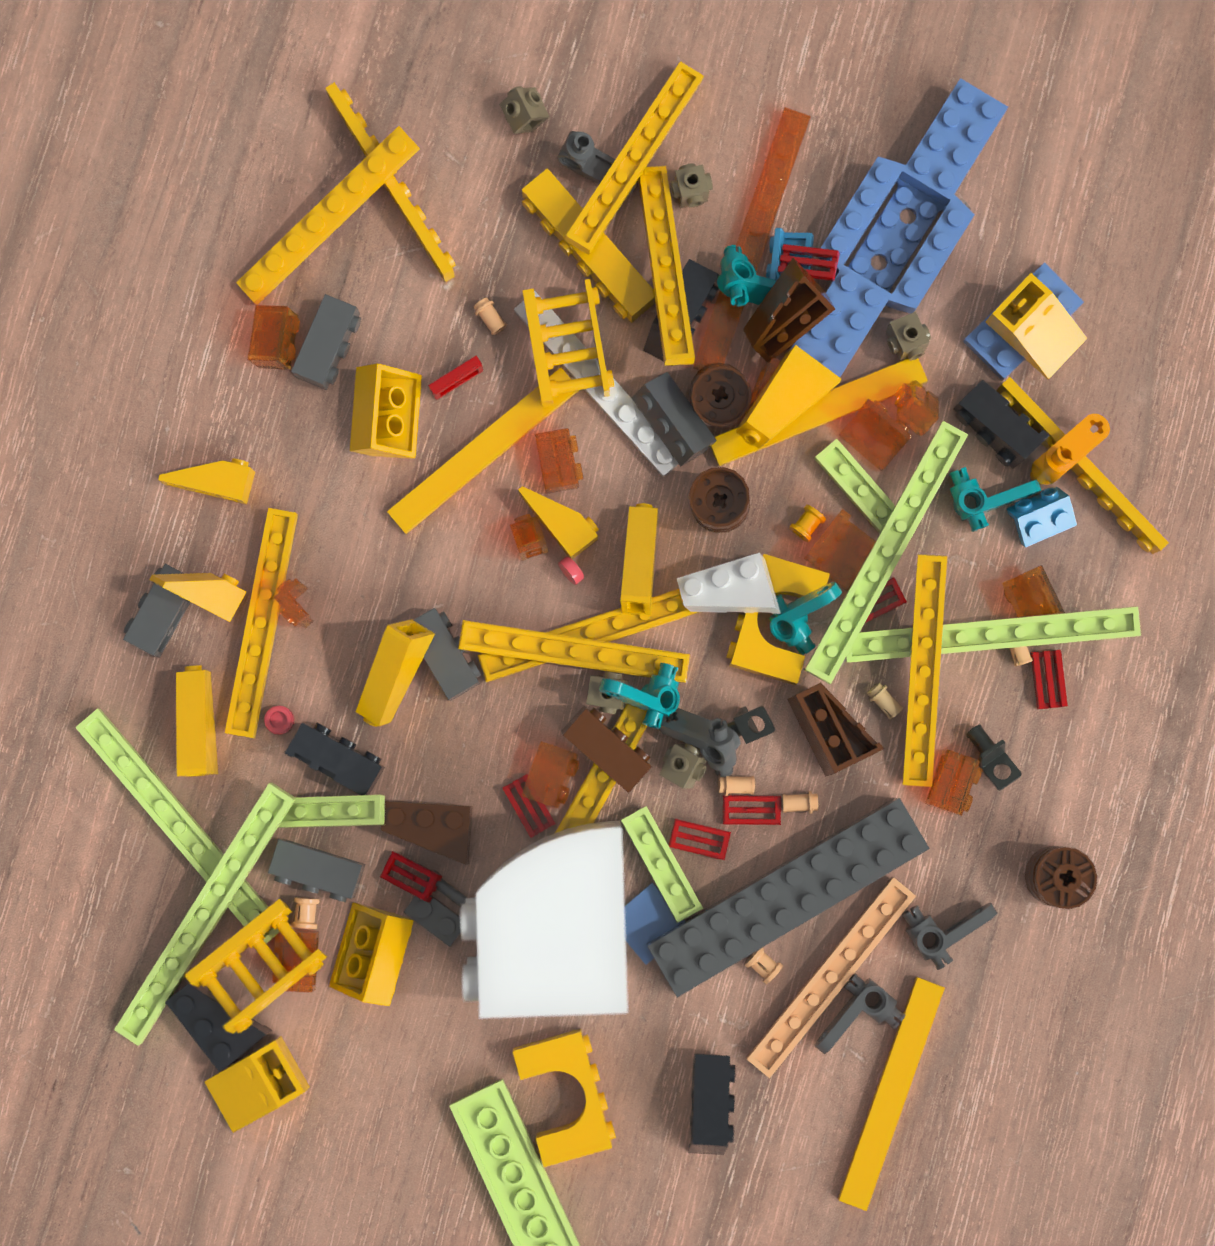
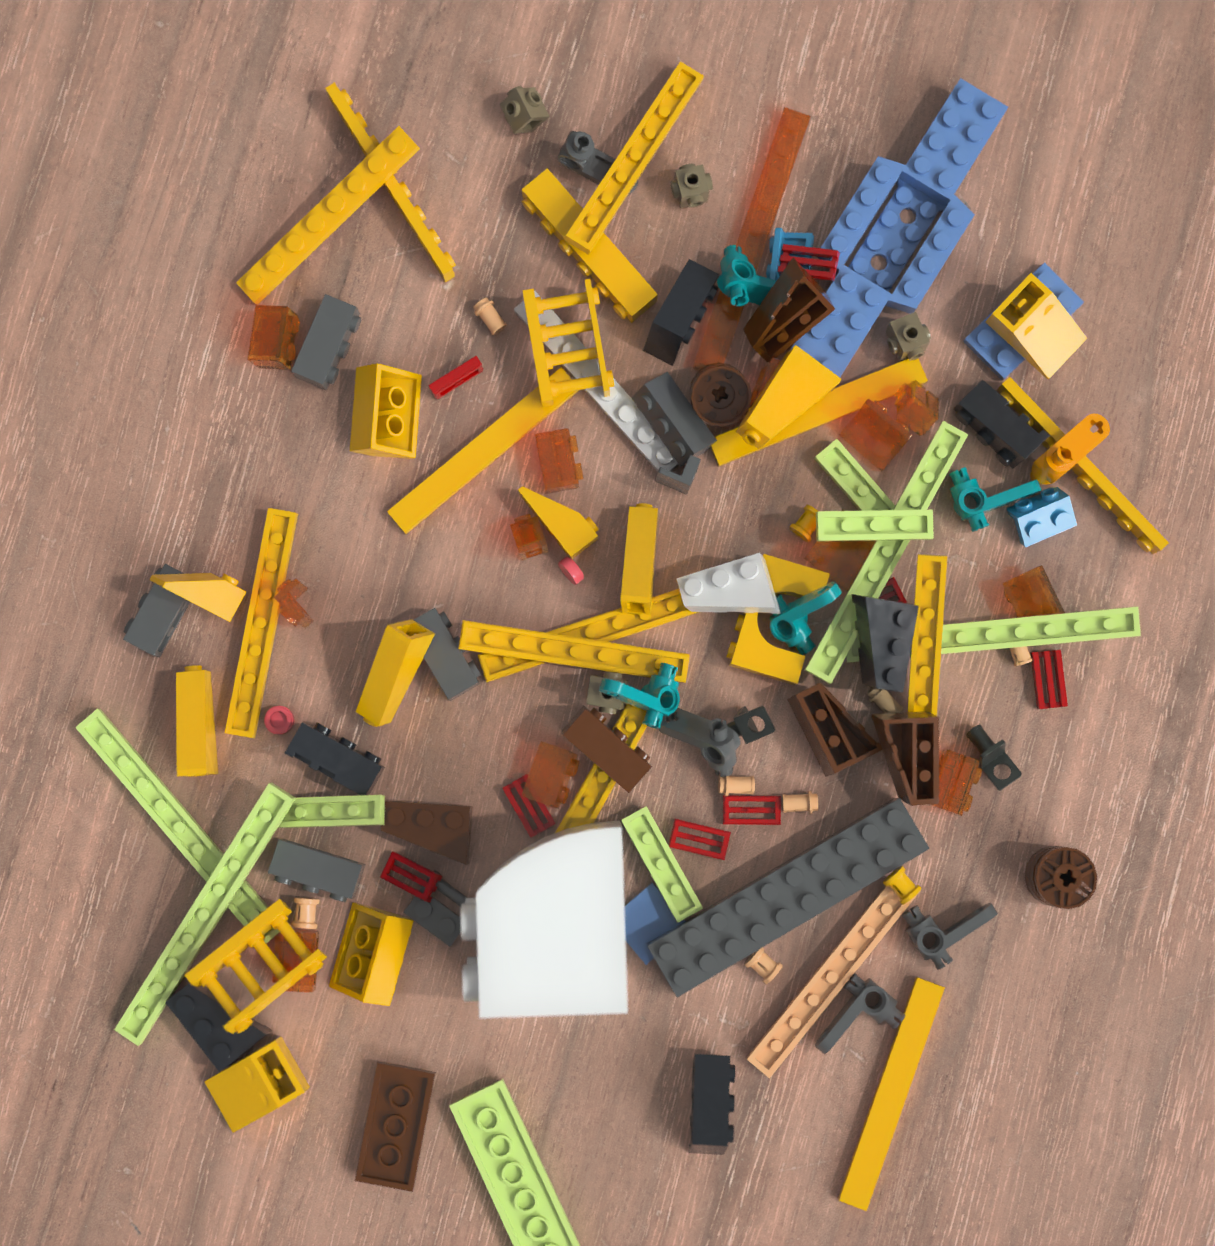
(216, 479): yellow slope -> none
(395, 1126): none -> reddish brown plate
(590, 1130): yellow arch -> none
(666, 267): yellow plate -> none
(677, 482): none -> dark grey panel
(683, 765): dark tan brick -> none
(719, 483): reddish brown wheel -> none
(874, 525): none -> yellowish green plate
(885, 640): none -> black wedge
(902, 885): none -> yellow bush
(911, 754): none -> reddish brown wedge

